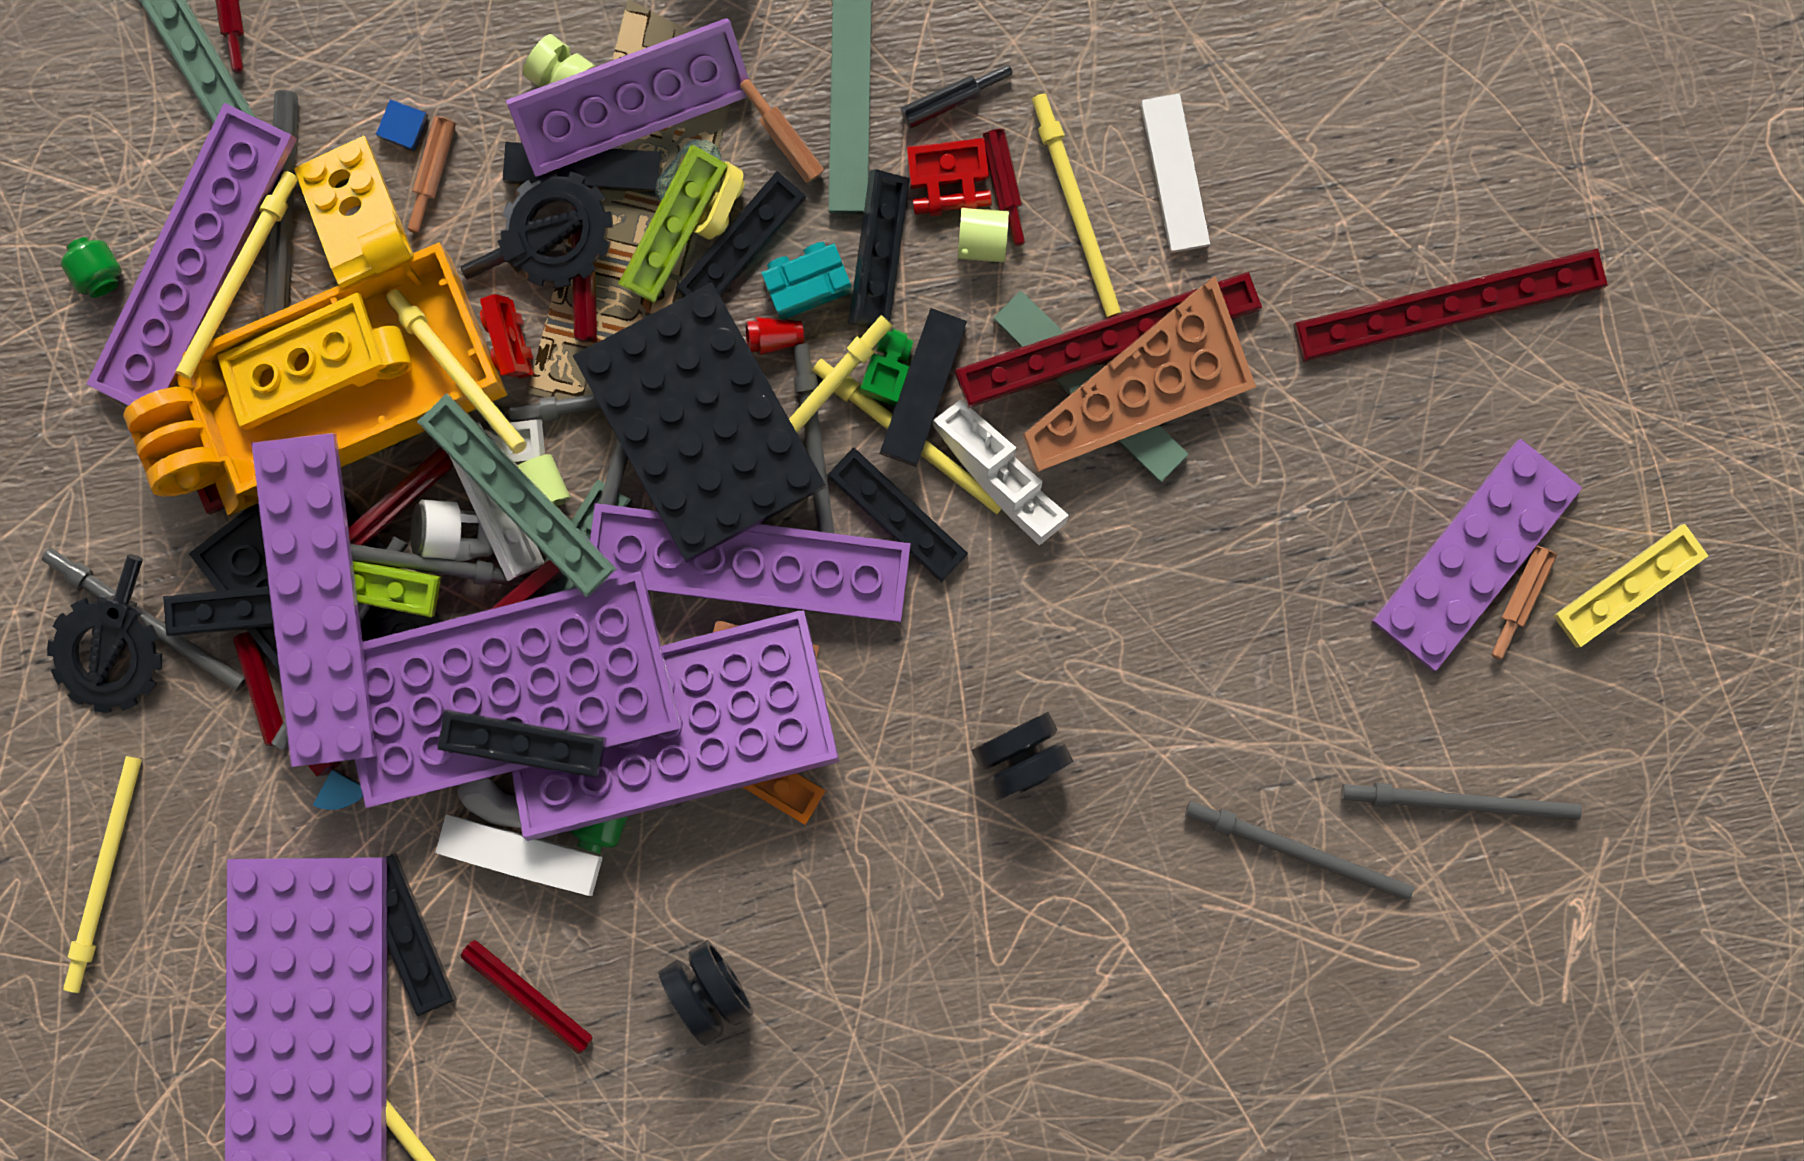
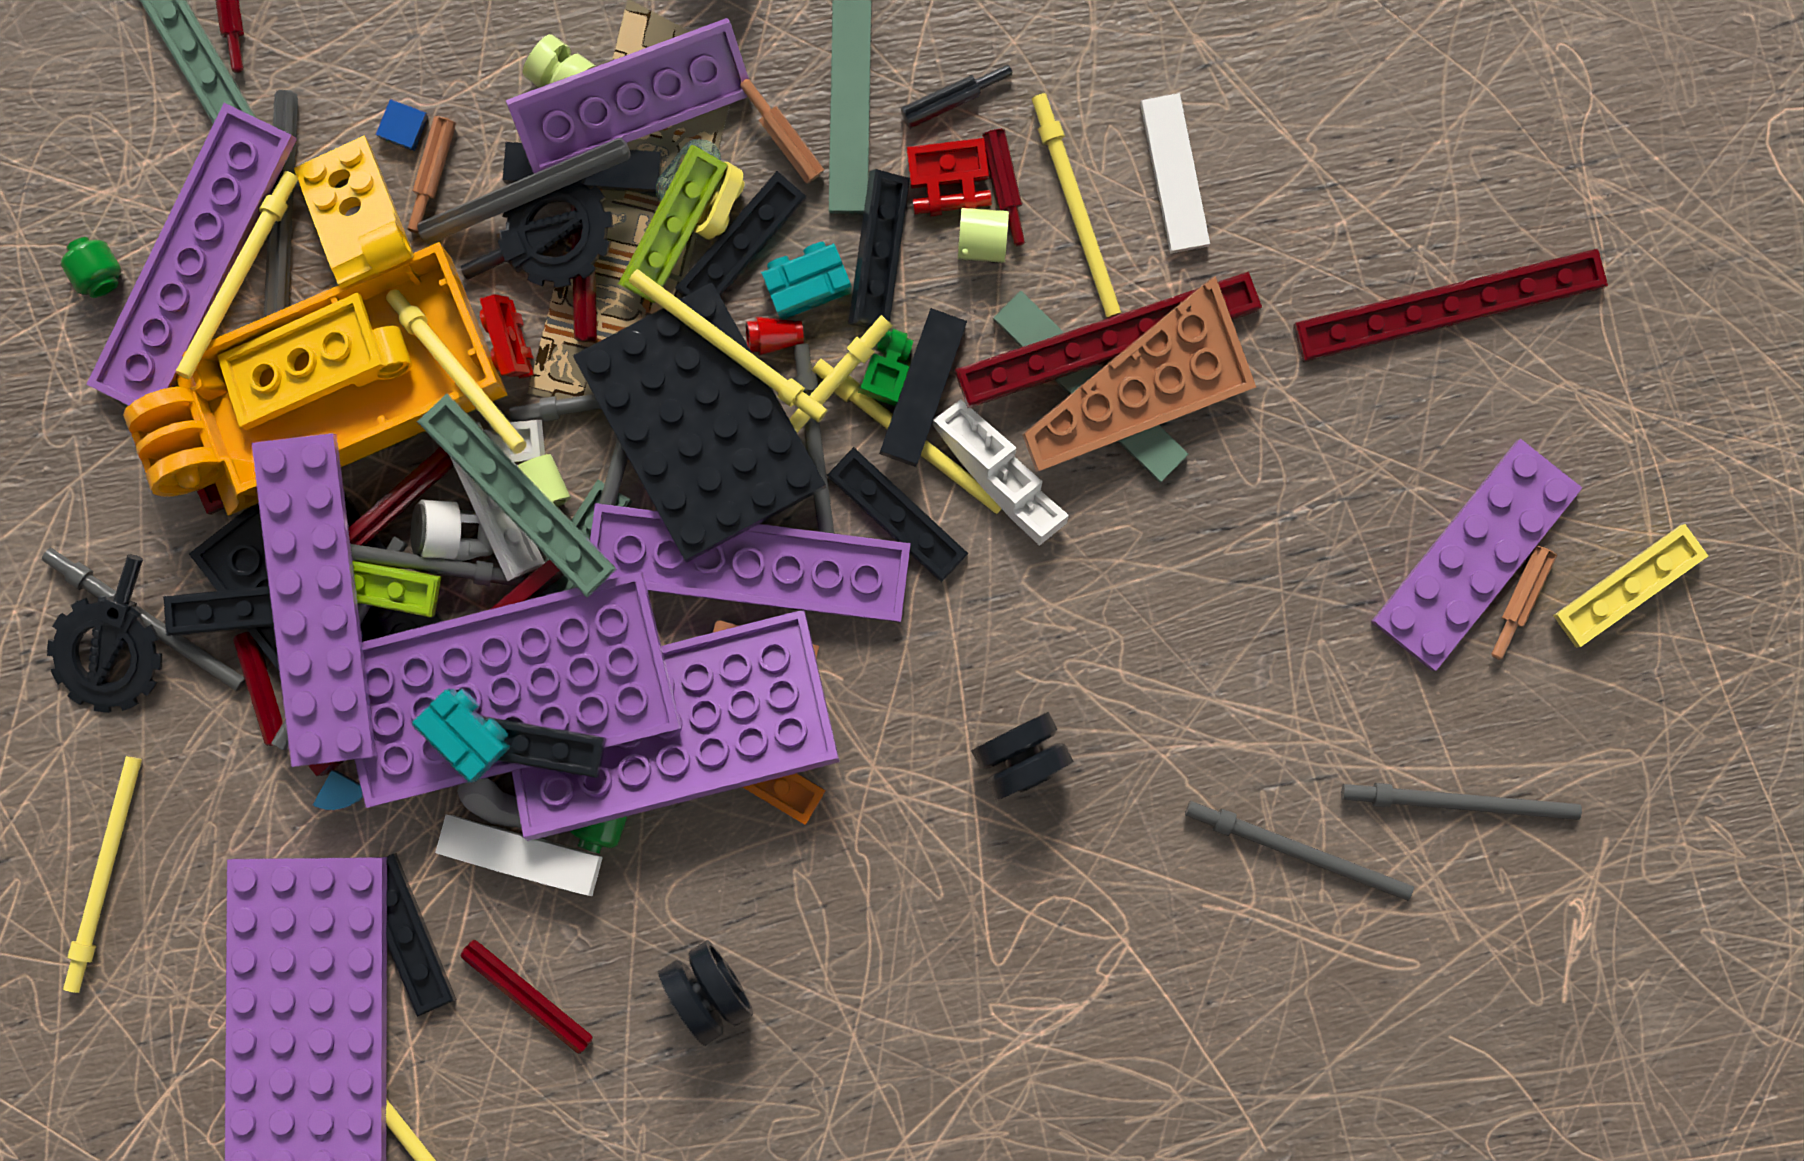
(462, 734): none -> teal brick
(524, 190): none -> dark grey axle
(789, 390): none -> light yellow bar

